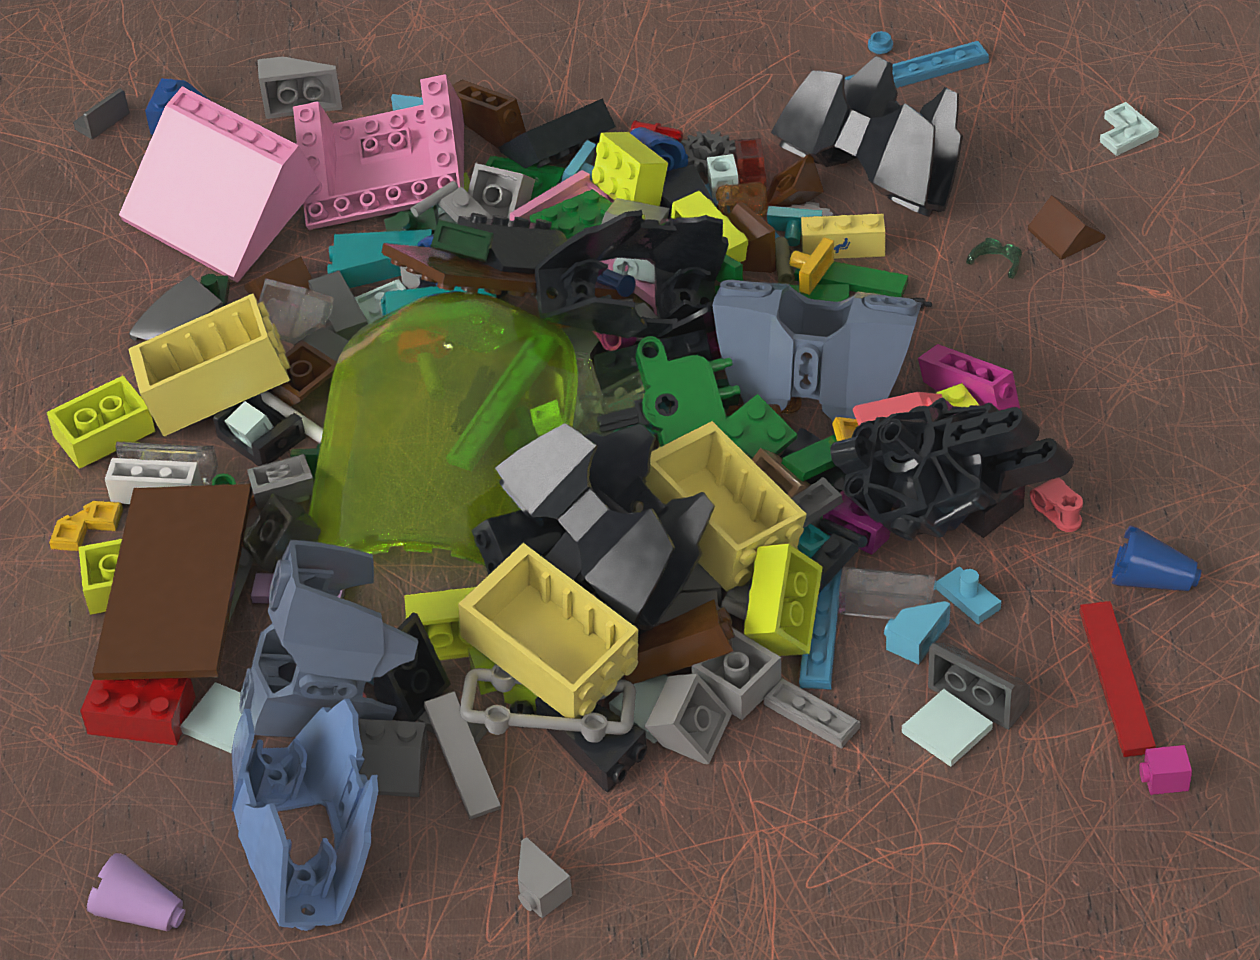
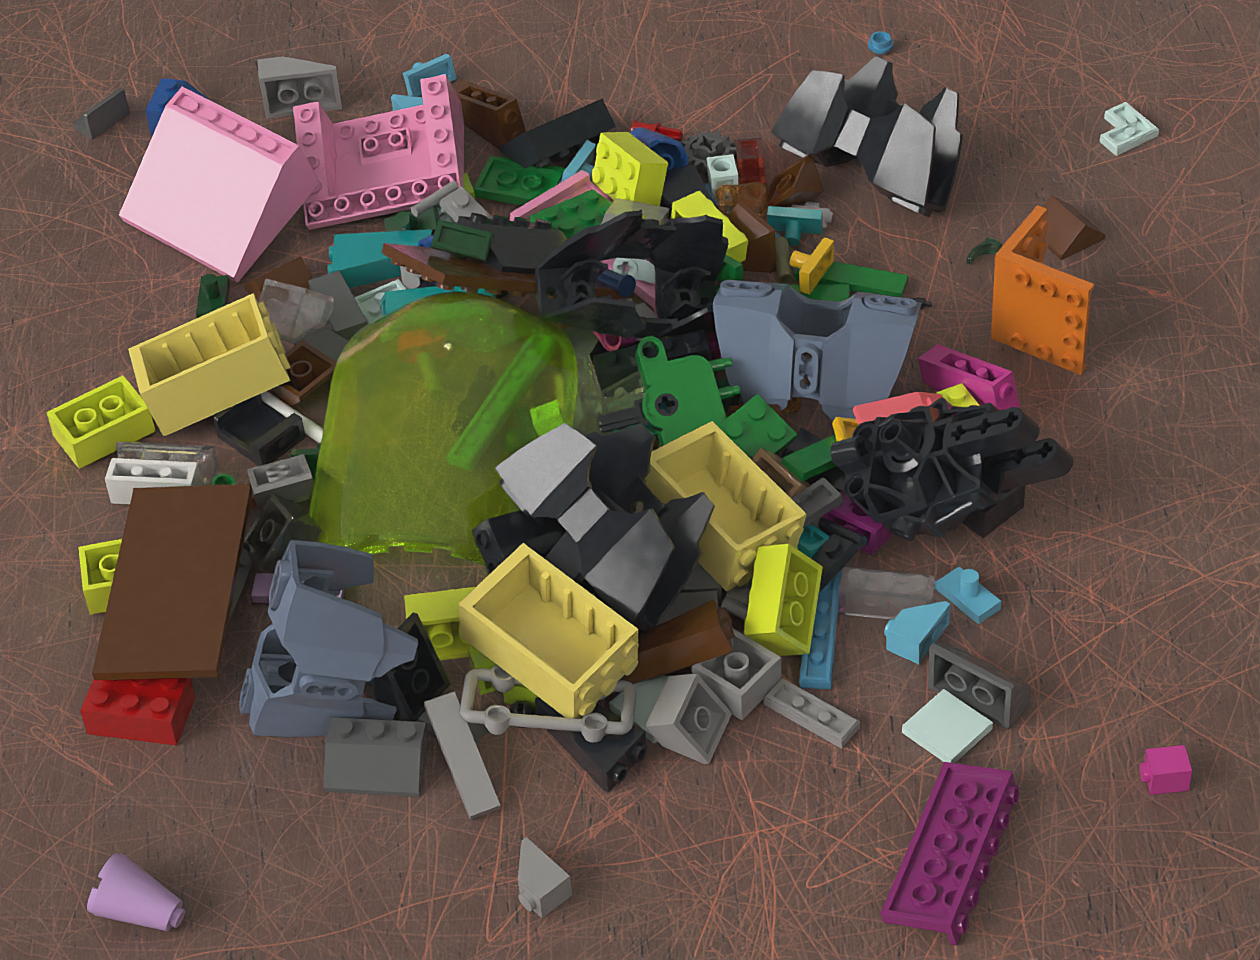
(97, 515): yellow tile -> none
(174, 308): dark grey slope -> none
(215, 717): light aqua tile -> none
(248, 423): light aqua brick -> none
(312, 770): medium blue piece -> none
(435, 67): none -> medium azure tile
(500, 189): light grey slope -> none
(852, 234): light yellow brick -> none
(938, 63): dark azure tile -> none
(952, 850): none -> magenta bracket
(1036, 304): none -> orange bracket
(1058, 504): coral piece -> none
(1117, 678): red tile -> none
(1153, 564): blue cone -> none

